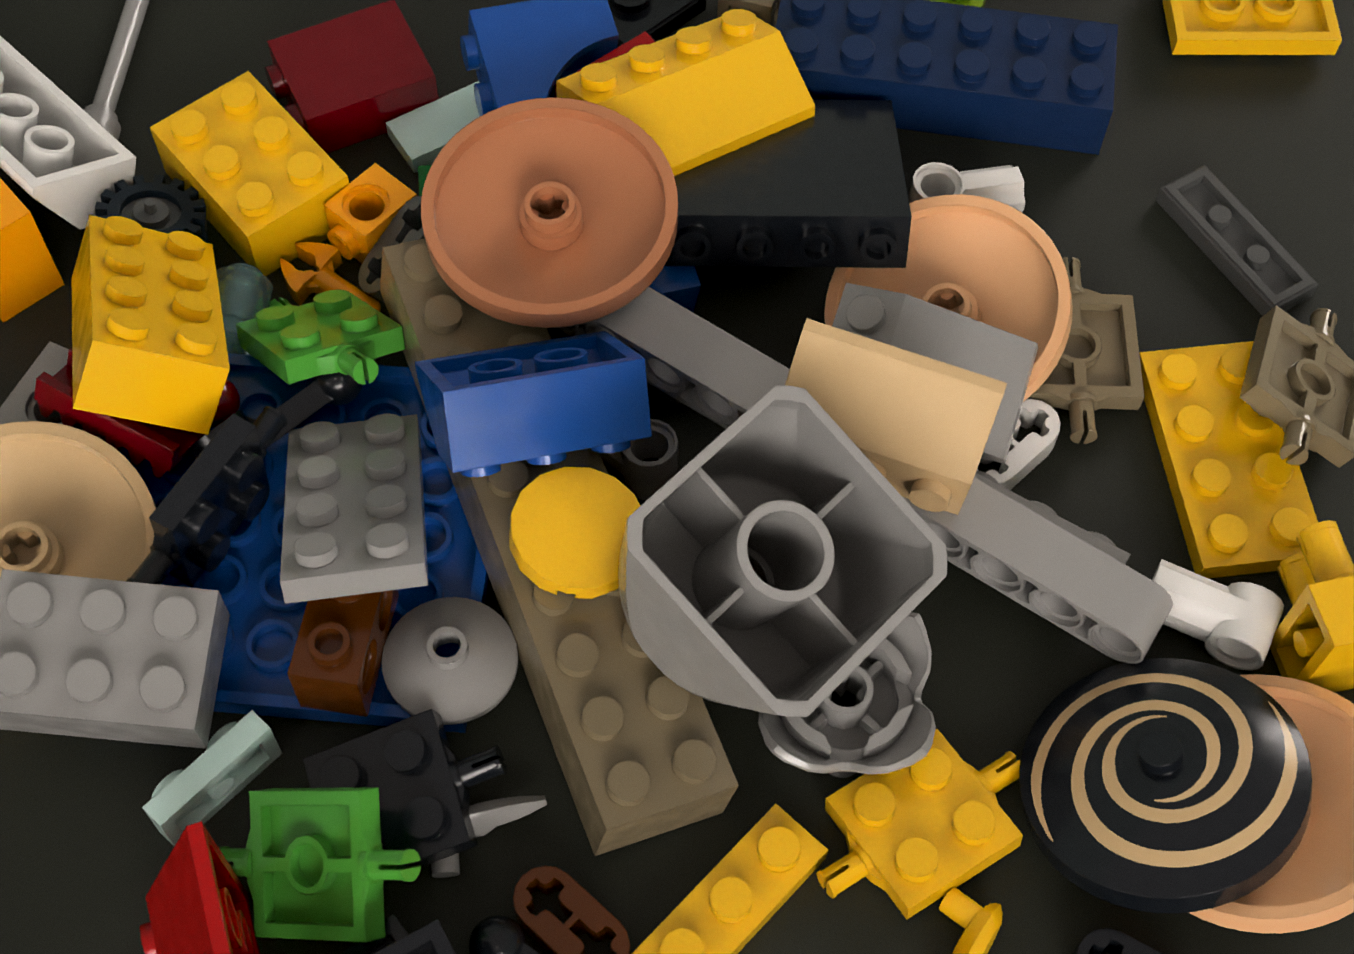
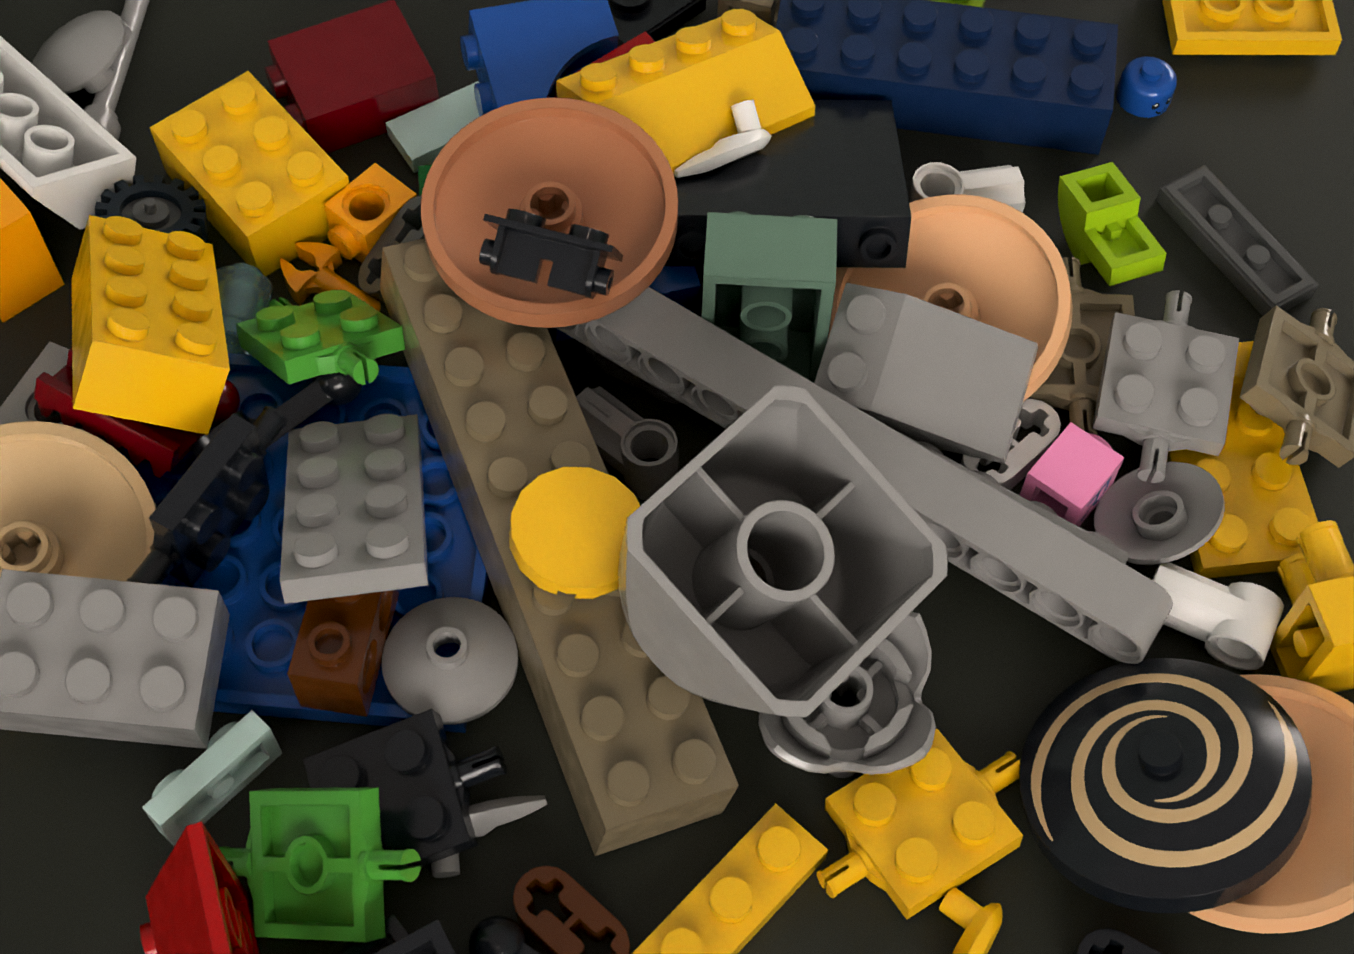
(83, 52): none -> light grey dish
(525, 243): none -> black hinge
(535, 402): blue slope -> none
(732, 148): none -> white bar
(772, 284): none -> sand green brick
(903, 410): tan slope -> none
(1073, 474): none -> bright pink brick
(1104, 227): none -> lime brick
(1146, 87): none -> blue piece
(1161, 518): none -> light grey dish
(1166, 385): none -> light grey plate

